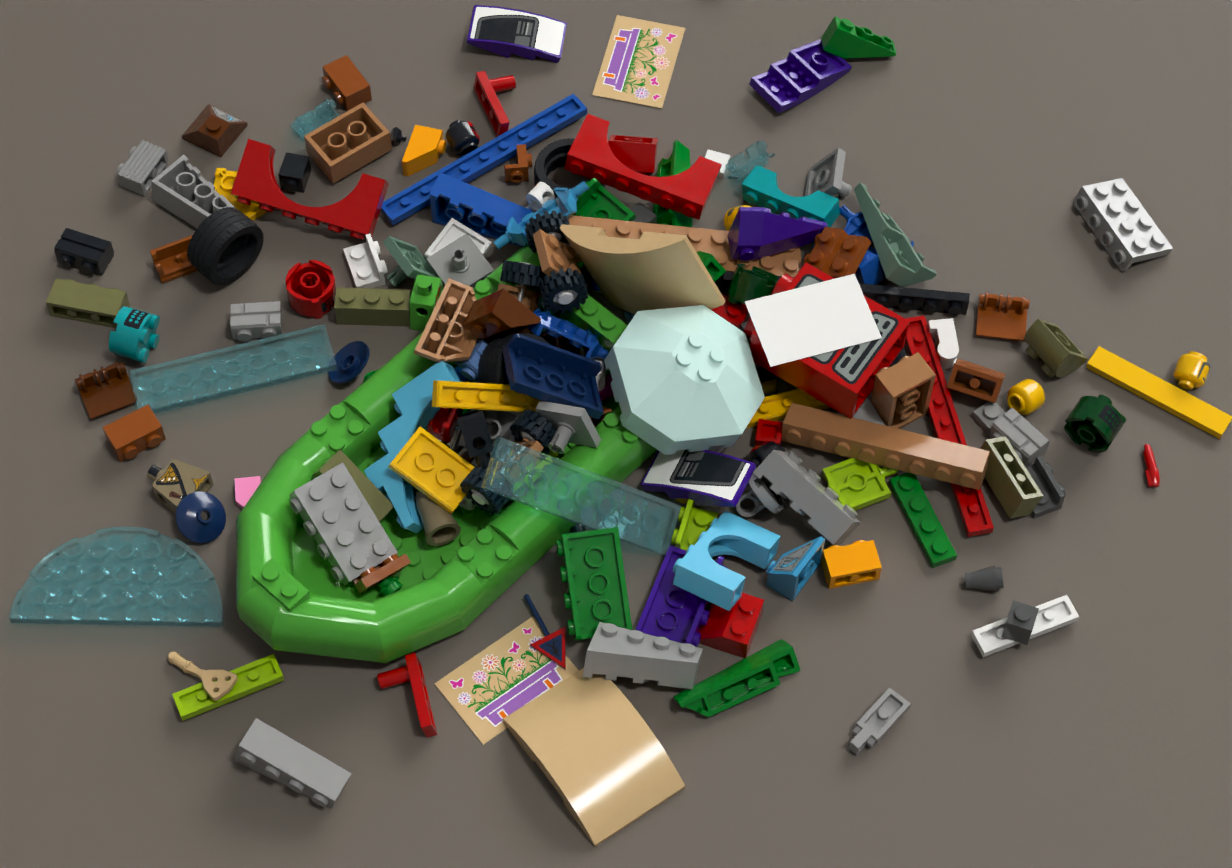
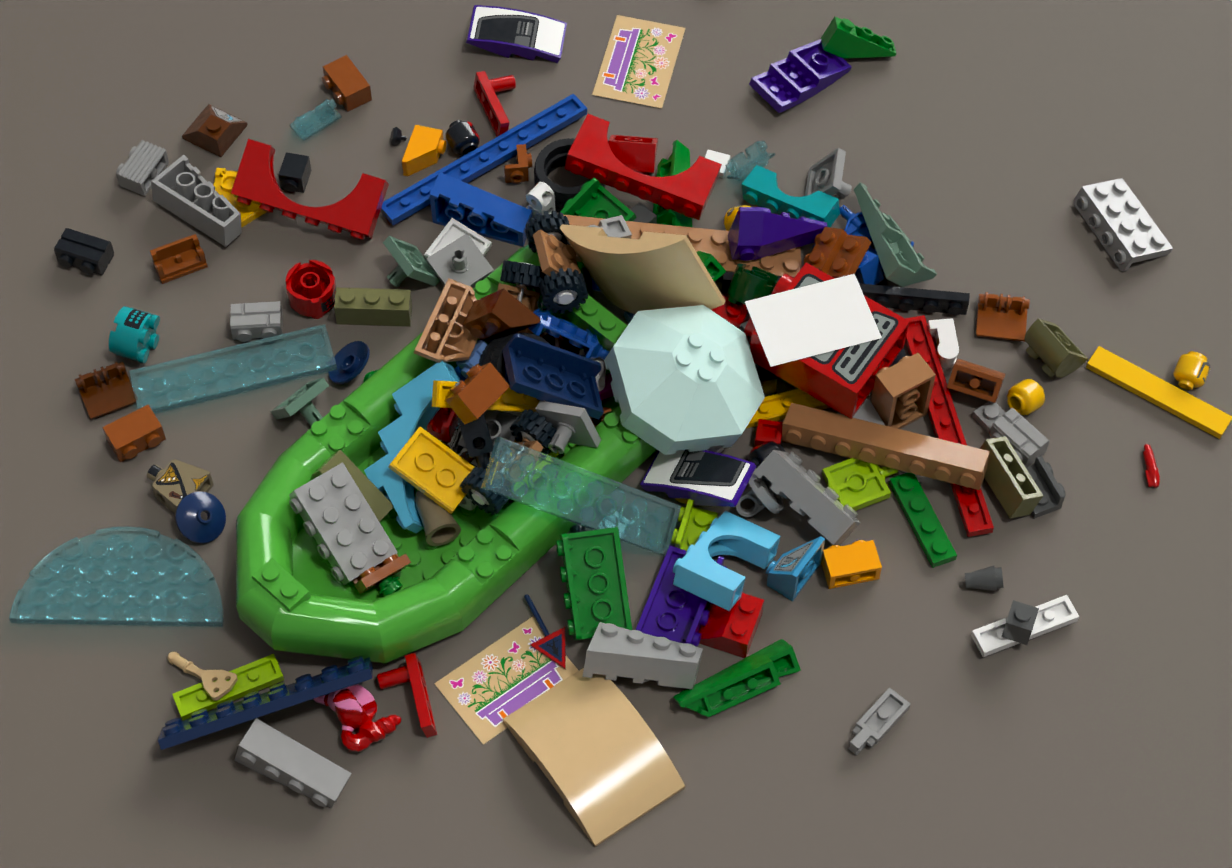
(85, 302): olive brick -> none
(225, 246): black tyre -> none
(245, 488): bright pink tile -> none
(258, 704): none -> dark blue plate
(302, 401): none -> sand green tile
(348, 142): medium nougat brick -> none
(355, 710): none -> red hair
(365, 264): white bracket -> none
(424, 295): bright green torso -> none
(477, 392): none -> dark orange brick
(563, 203): dark azure plate -> none
(614, 227): none -> light grey plate
(1094, 423): dark green brick -> none

